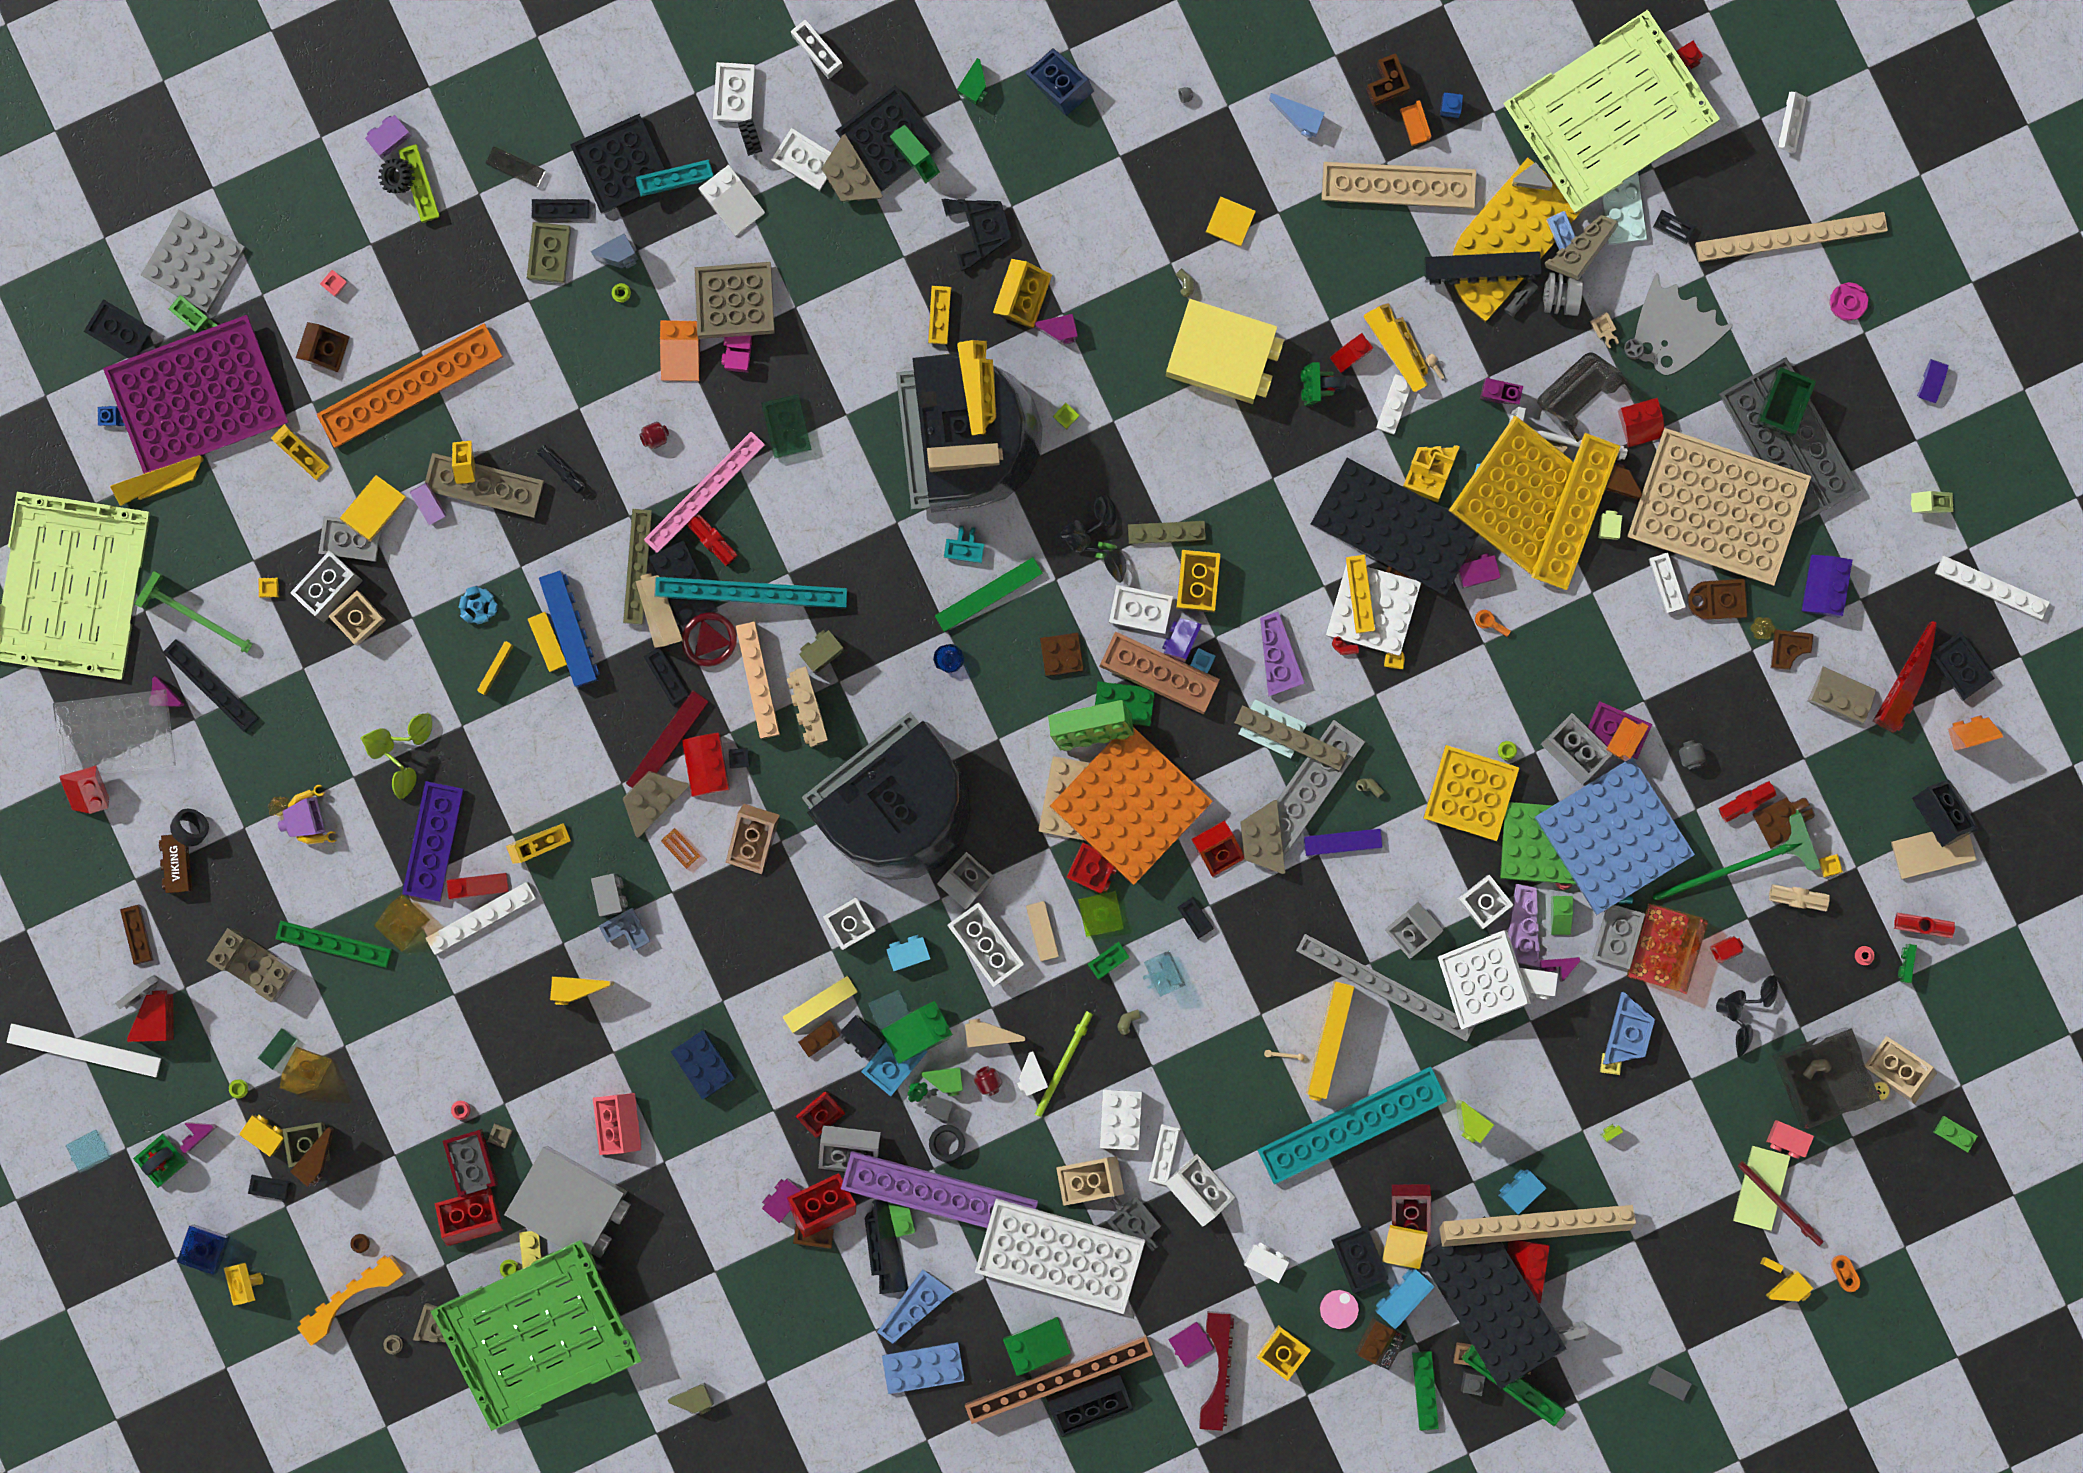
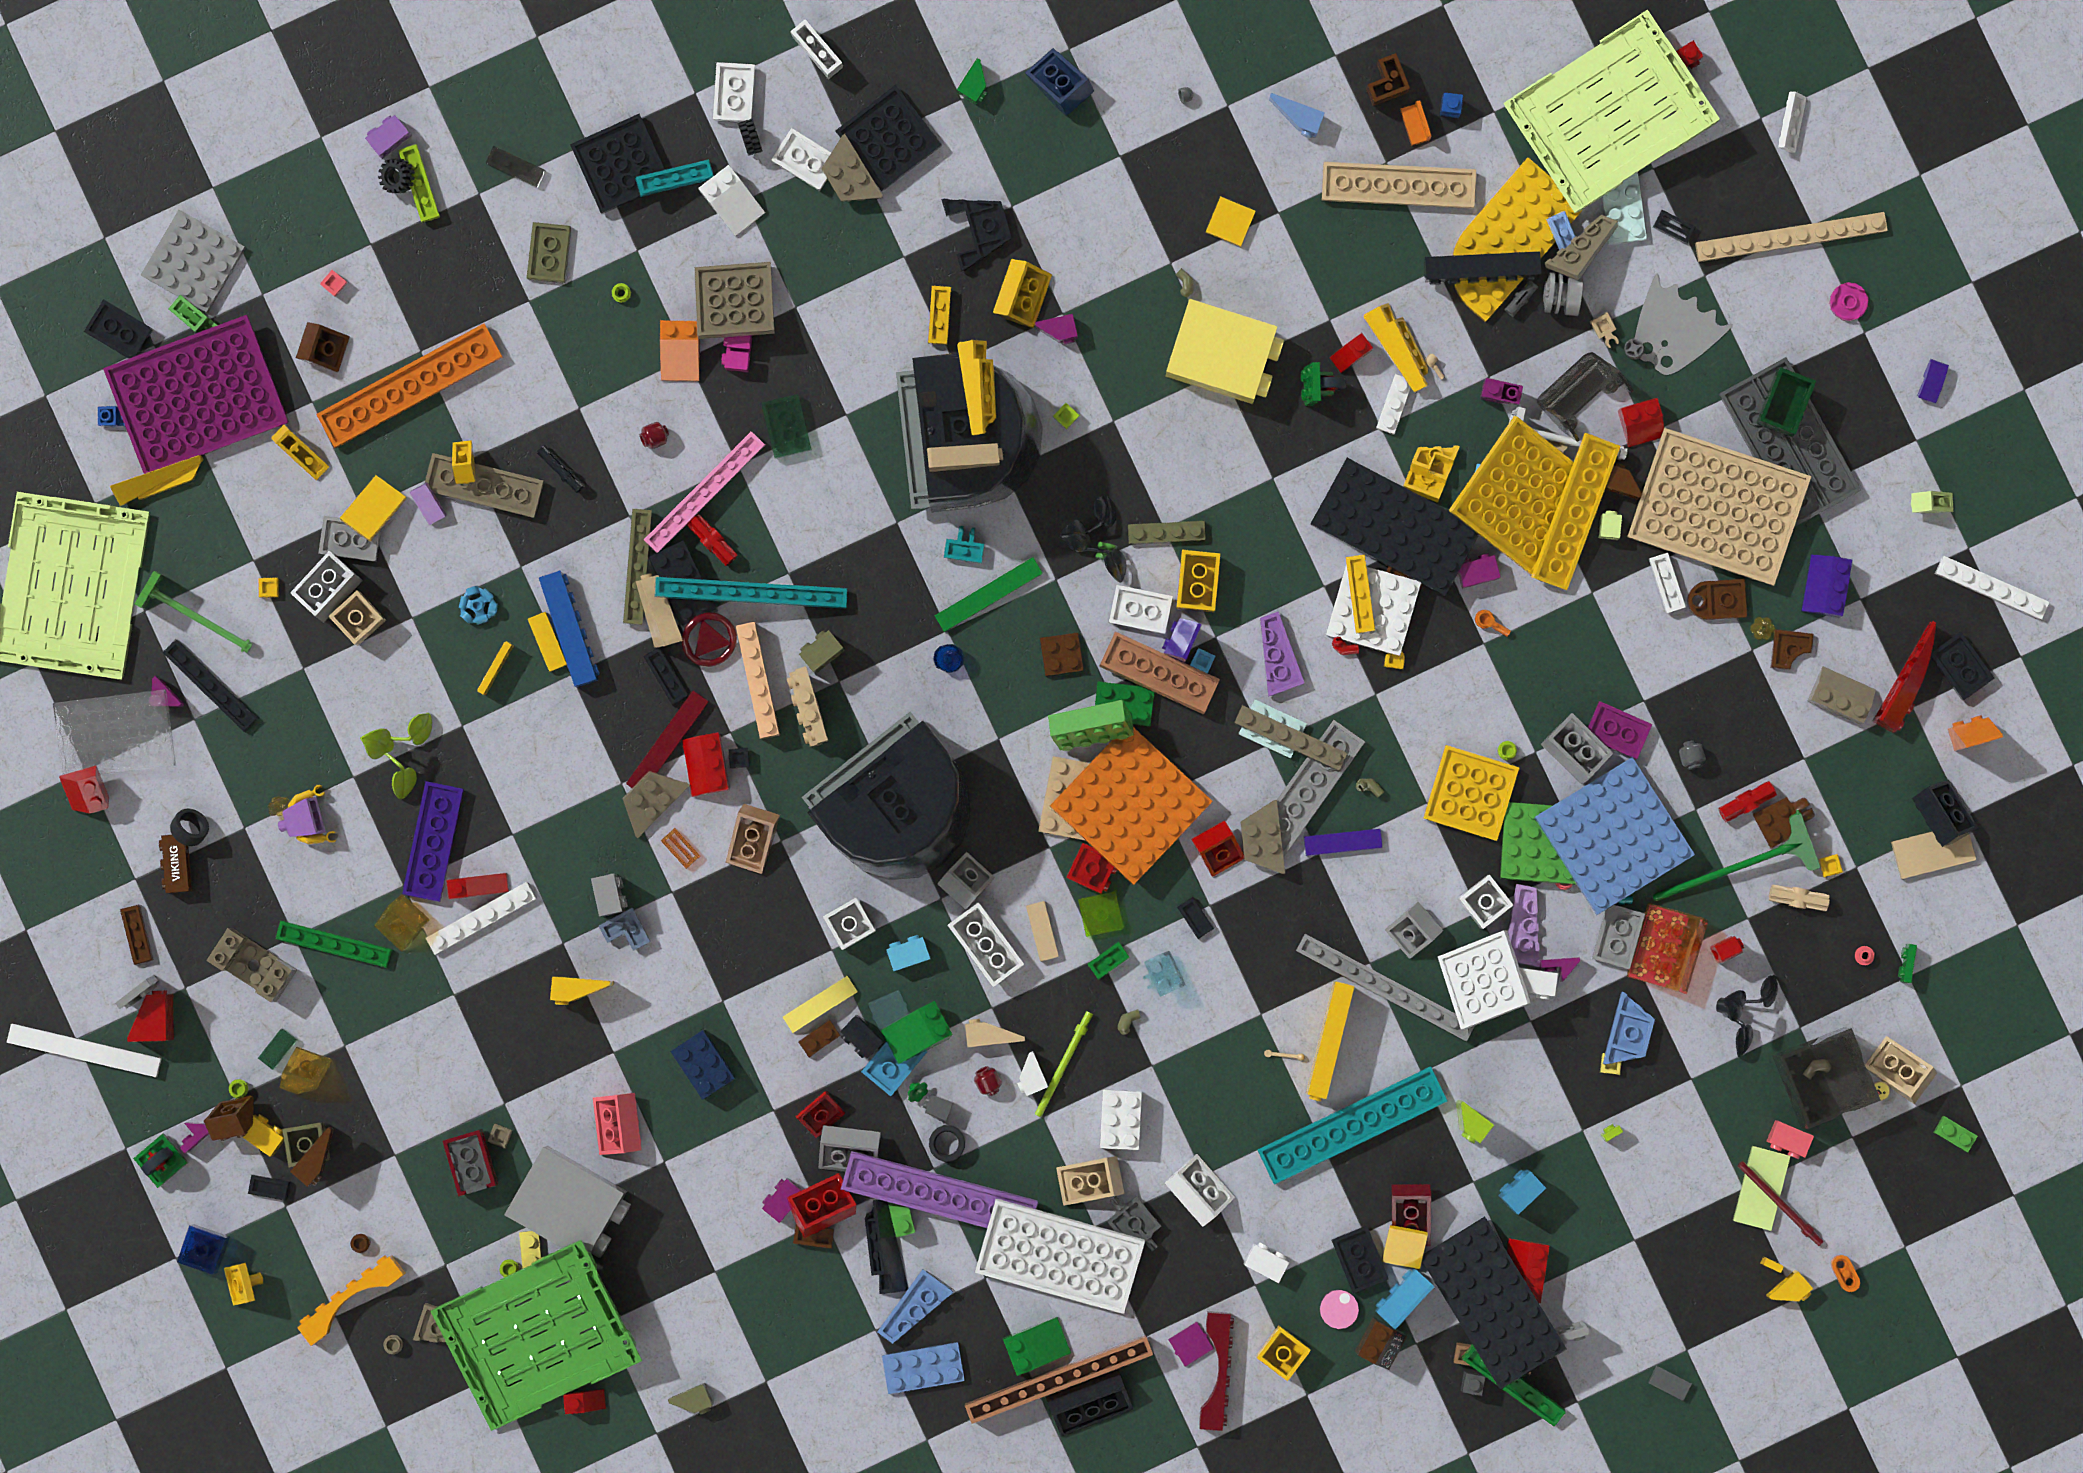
(87, 1151): clear light blue piece -> none
(230, 1119): none -> reddish brown slope
(454, 1110): coral plate -> none
(468, 1217): red slope -> none
(537, 843): yellow slope -> none
(560, 209): black tile -> none
(584, 1401): none -> red slope
(616, 252): sand blue slope -> none
(915, 153): green slope -> none
(945, 1080): bright green slope -> none
(1164, 1154): white tile -> none
(1425, 1390): green plate -> none
(1533, 178): light grey slope -> none
(1537, 1225): tan brick -> none
(1561, 915): bright green slope -> none
(1626, 739): orange panel -> none
(1936, 926): red piece -> none

